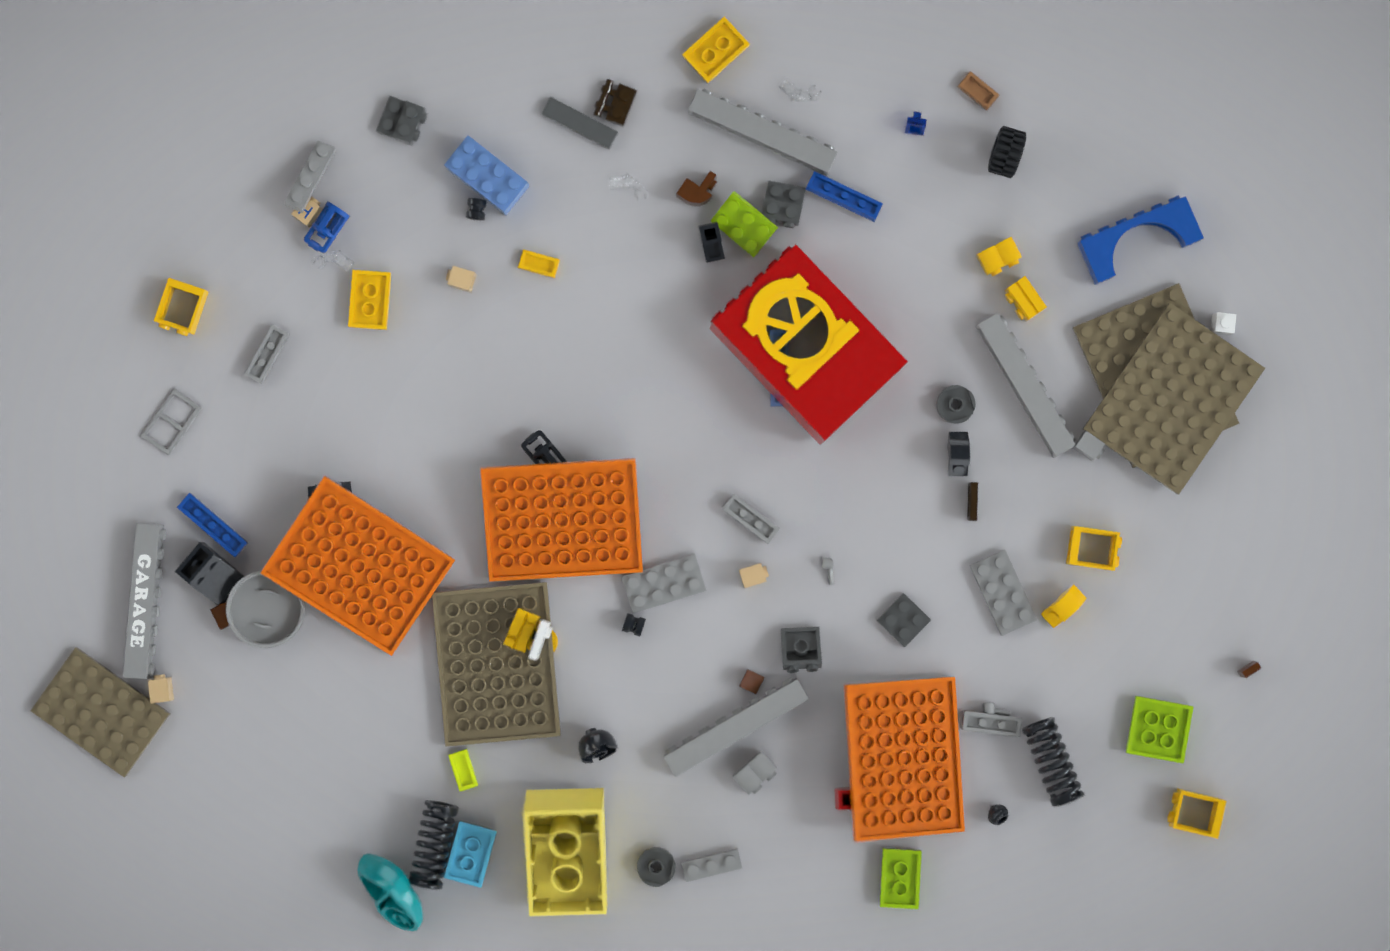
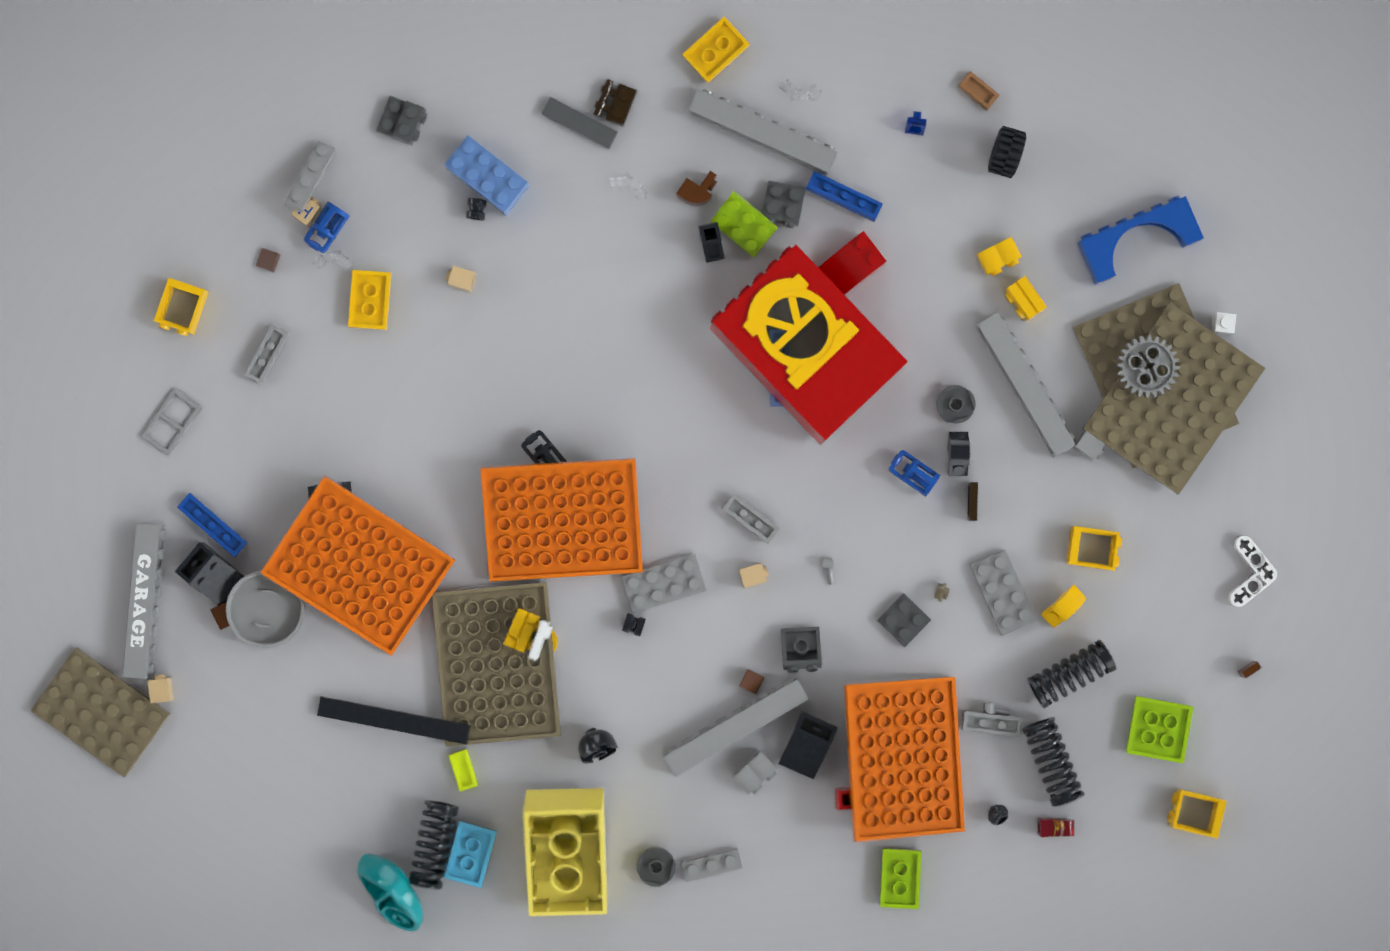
(268, 260): none -> reddish brown slope
(394, 720): none -> black tile
(538, 263): yellow tile -> none
(808, 745): none -> black slope
(853, 263): none -> red slope
(913, 472): none -> blue piece
(941, 592): none -> dark tan plate
(1036, 680): none -> black piece
(1055, 827): none -> dark red leg
(1132, 375): none -> light grey gear
(1258, 577): none -> white beam

